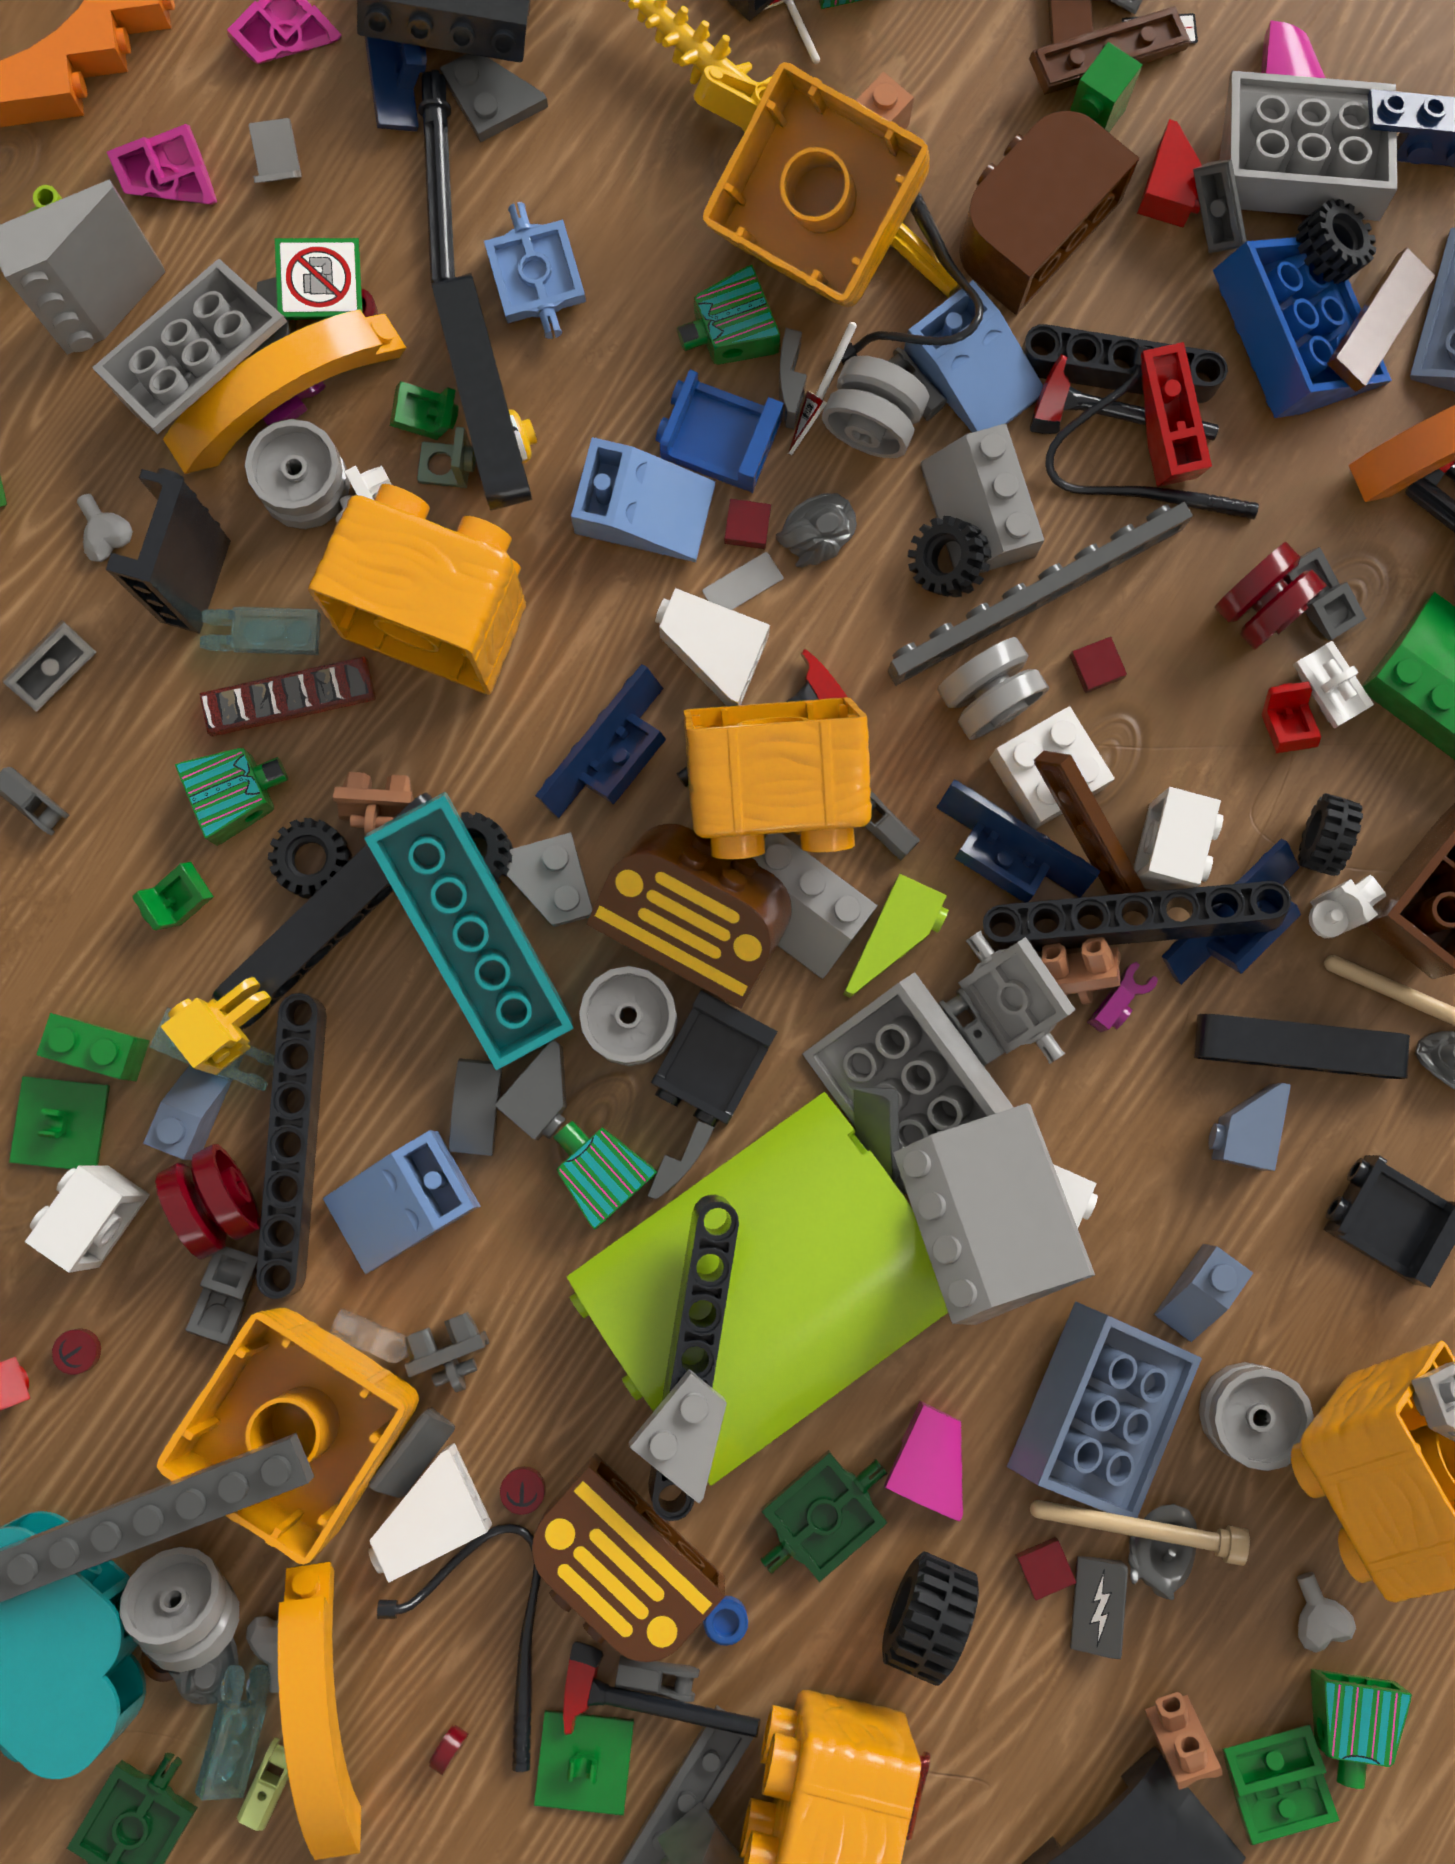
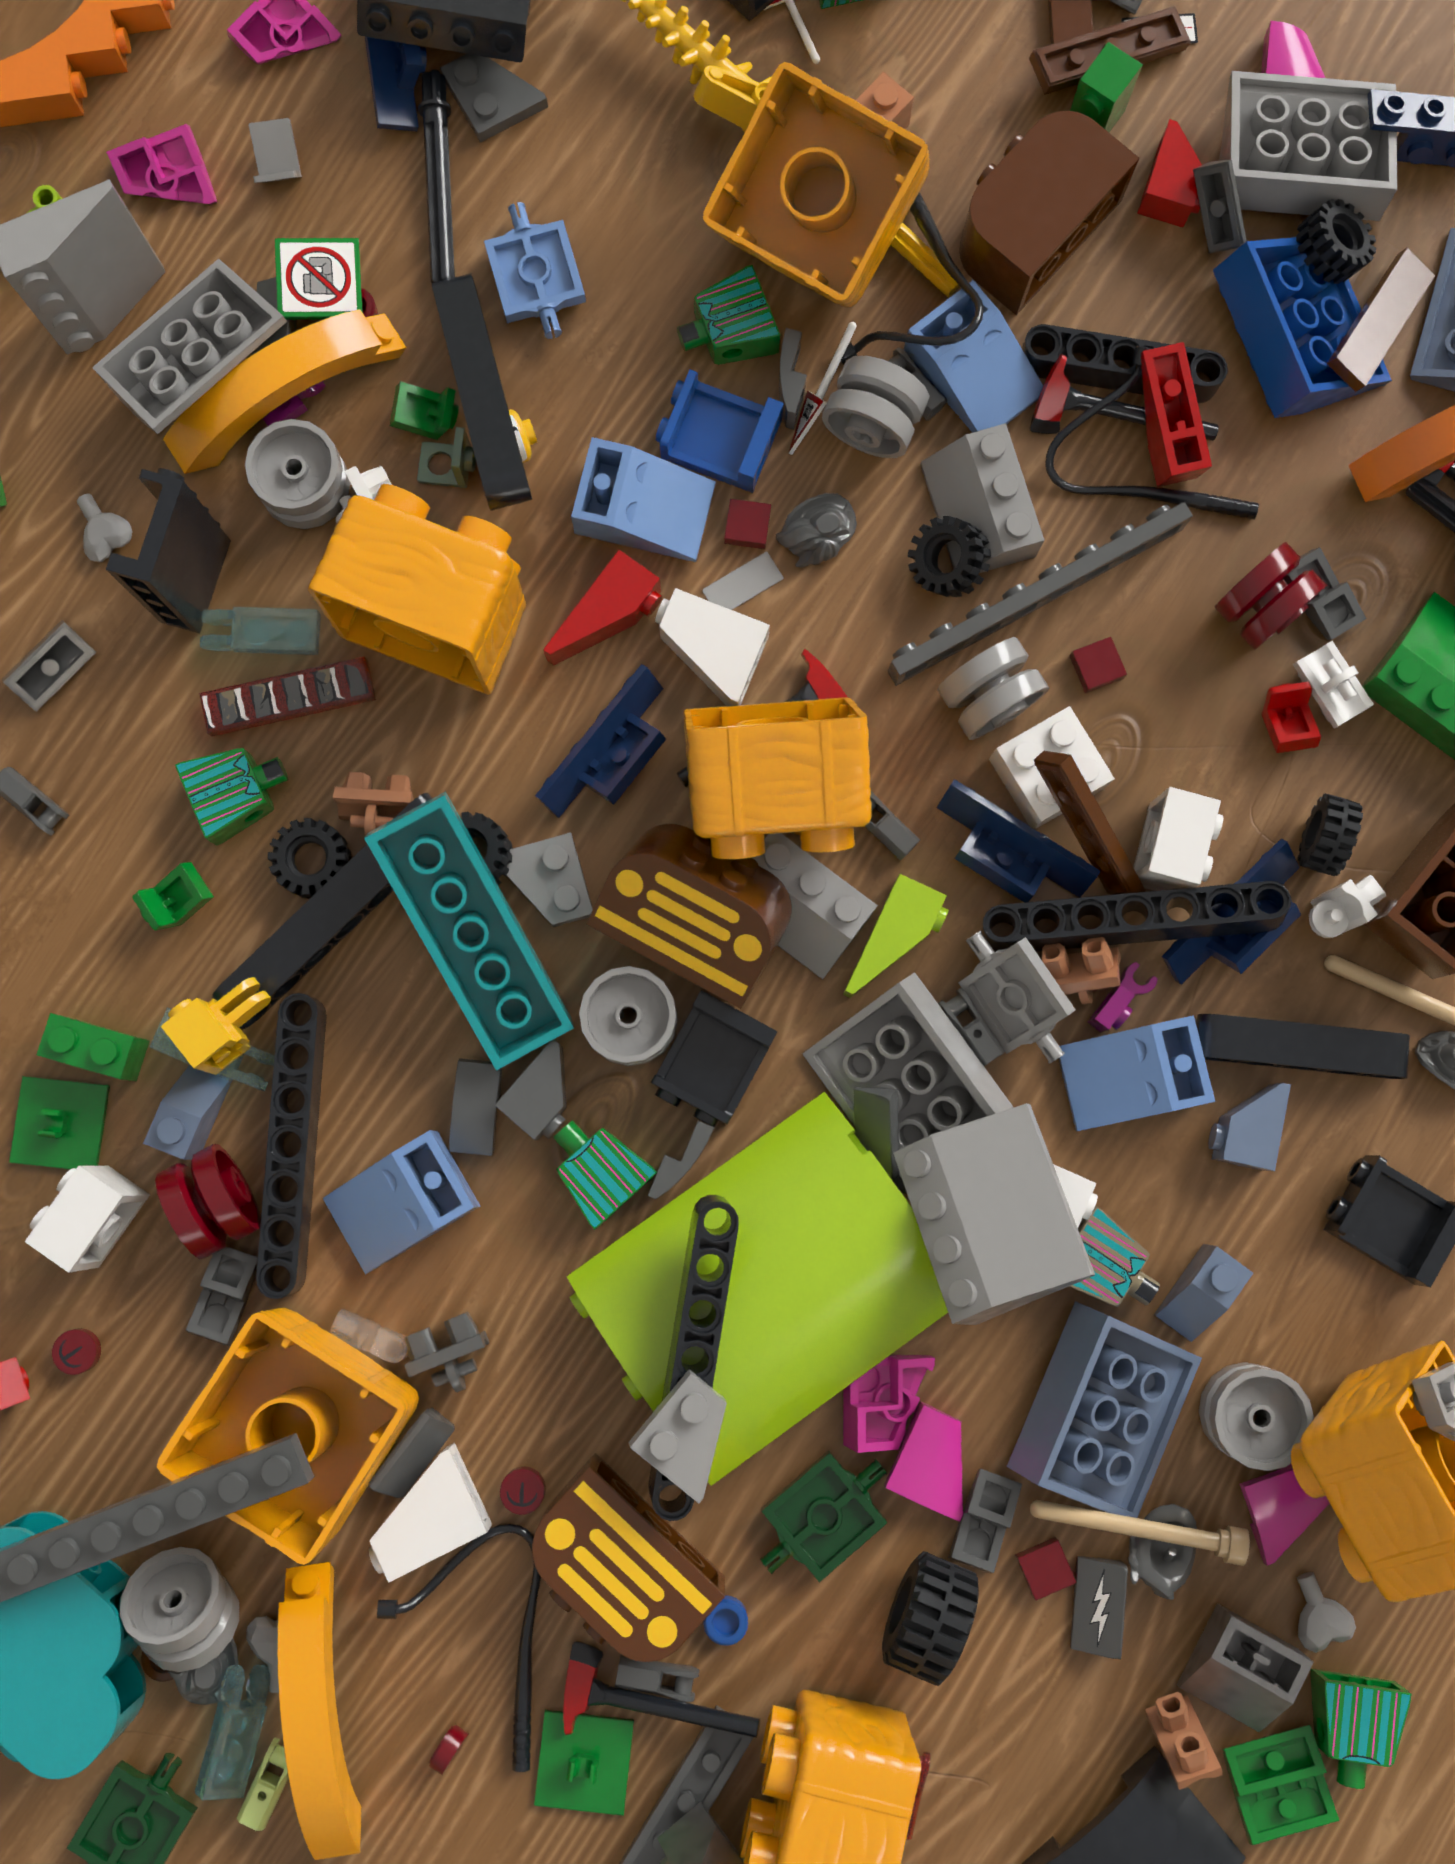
(609, 607): none -> red slope
(882, 1402): none -> dark pink slope
(985, 1520): none -> dark grey slope
(1115, 1261): none -> torso
(1135, 1073): none -> medium blue slope
(1244, 1670): none -> flat silver slope
(1279, 1511): none -> dark pink slope

